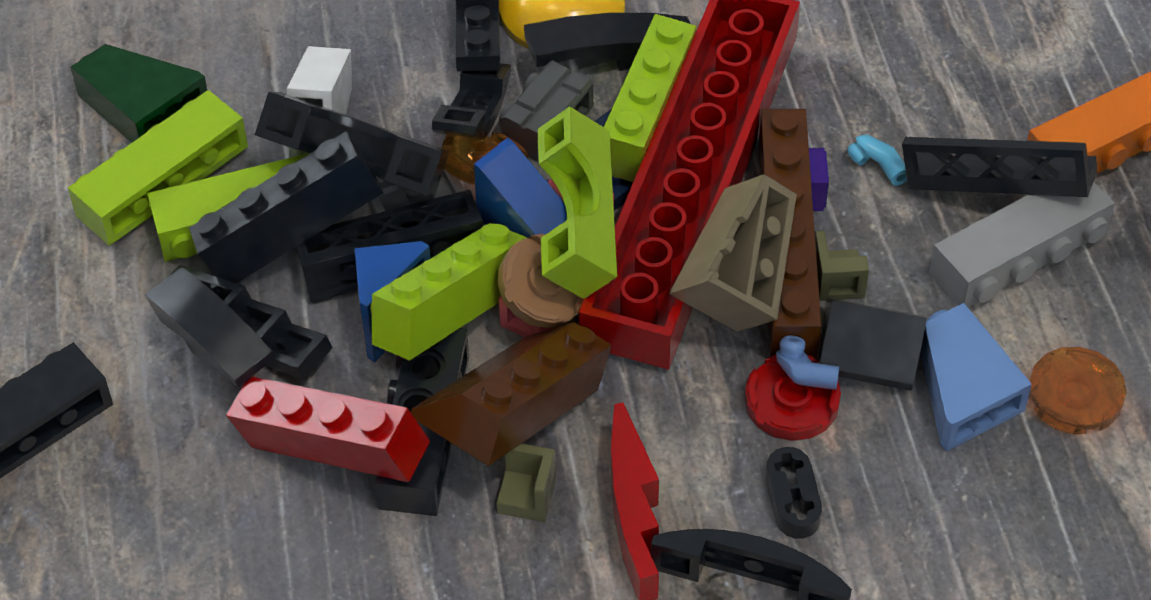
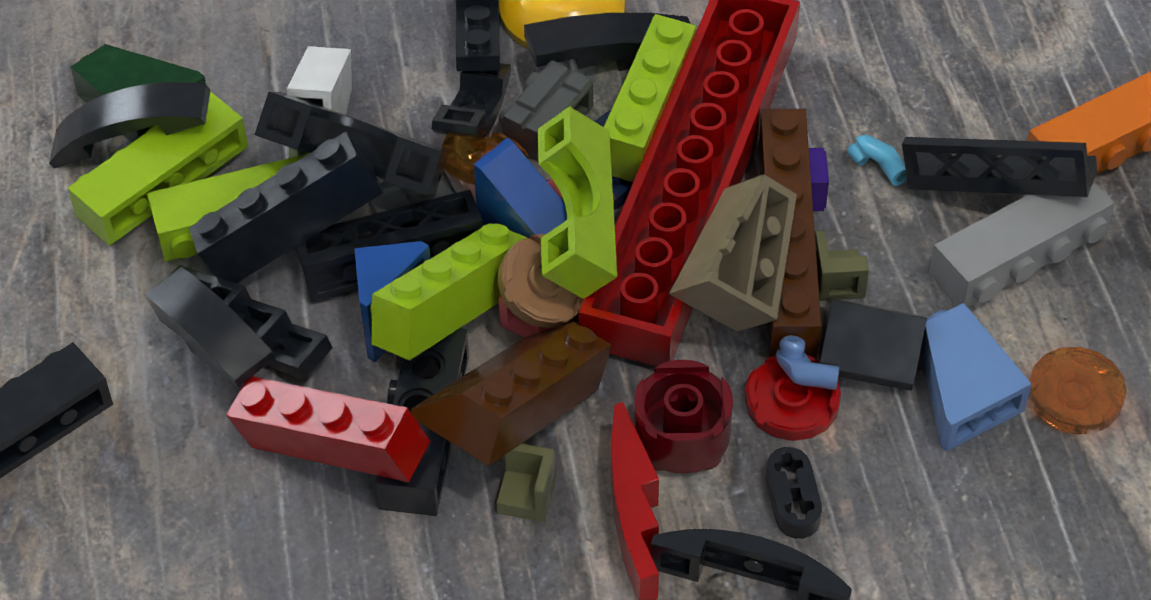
(167, 104): none -> black slope
(683, 416): none -> dark red brick

